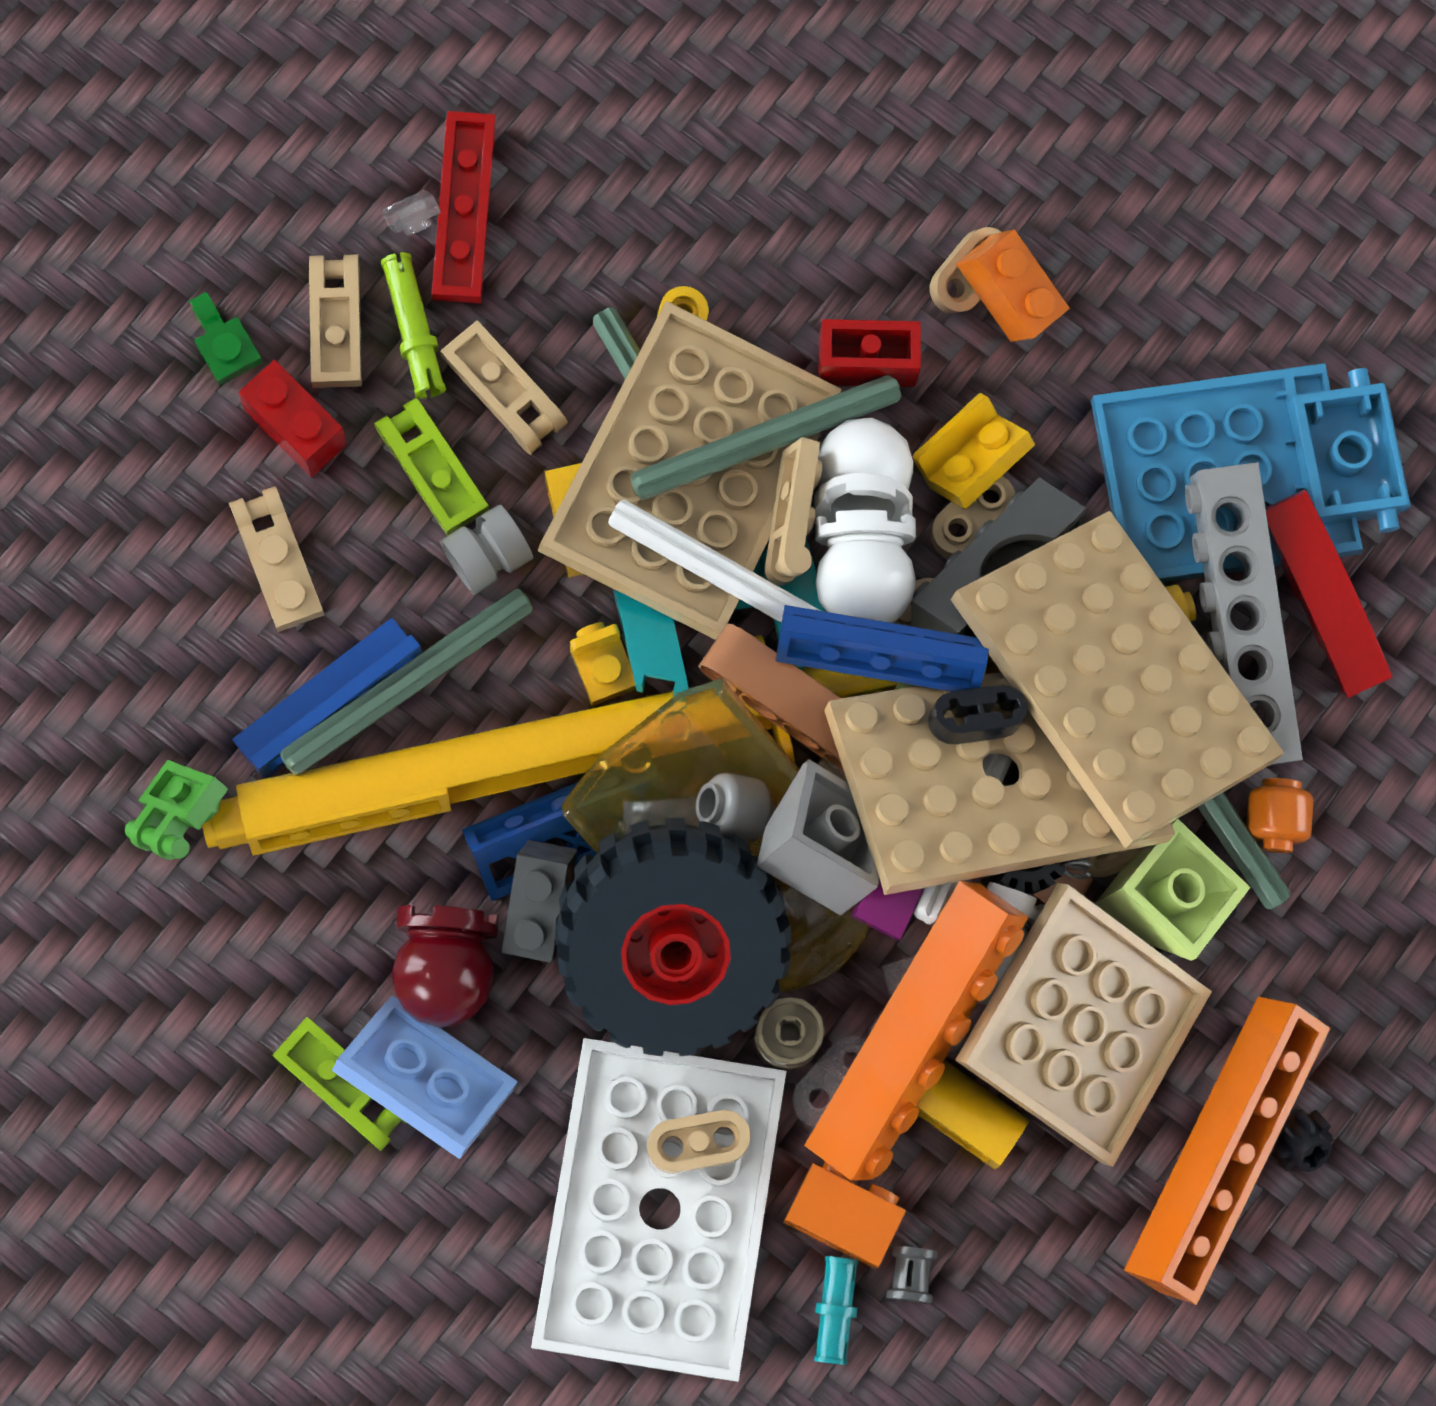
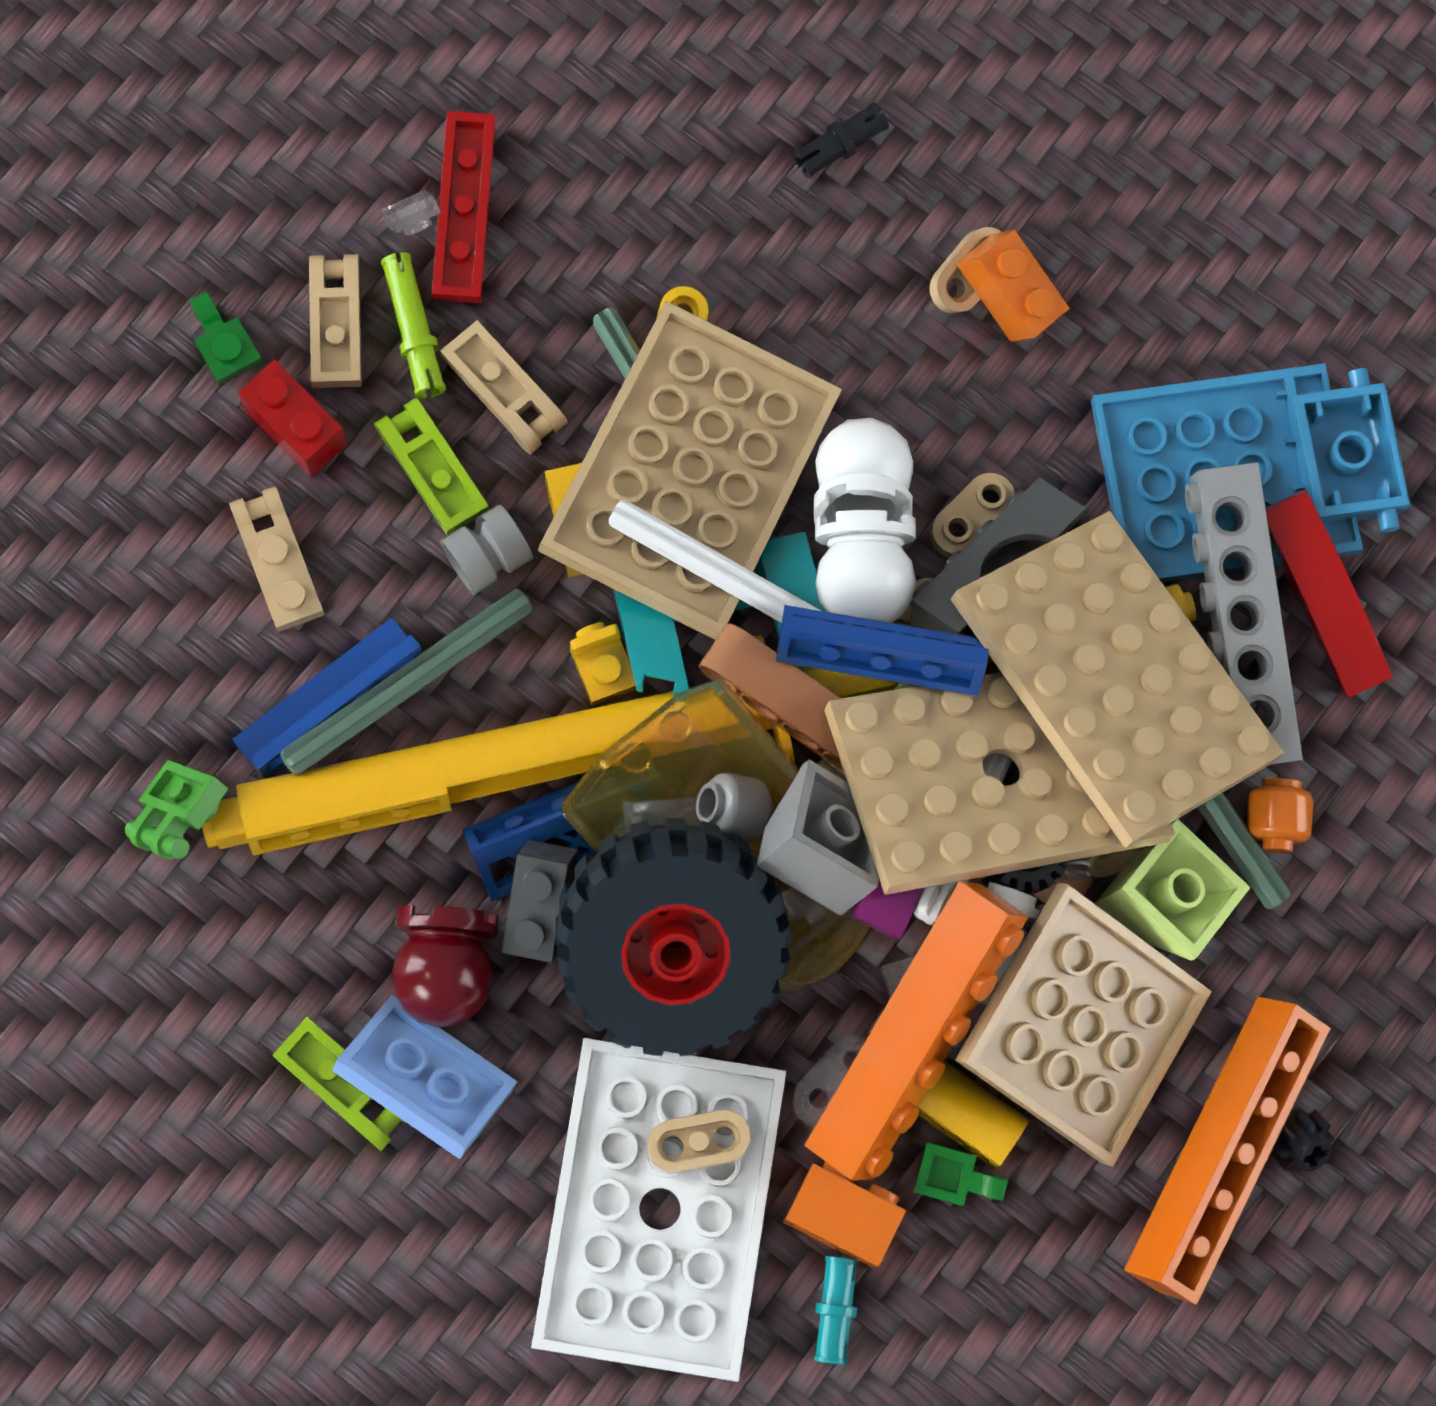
(765, 437): sand green axle -> none
(788, 1034): dark tan wheel -> none
(793, 512): tan plate -> none
(840, 140): none -> black pin
(869, 349): red brick -> none
(921, 1262): dark grey bush -> none
(951, 1174): none -> green plate
(971, 452): yellow bracket -> none
(979, 721): black beam -> none

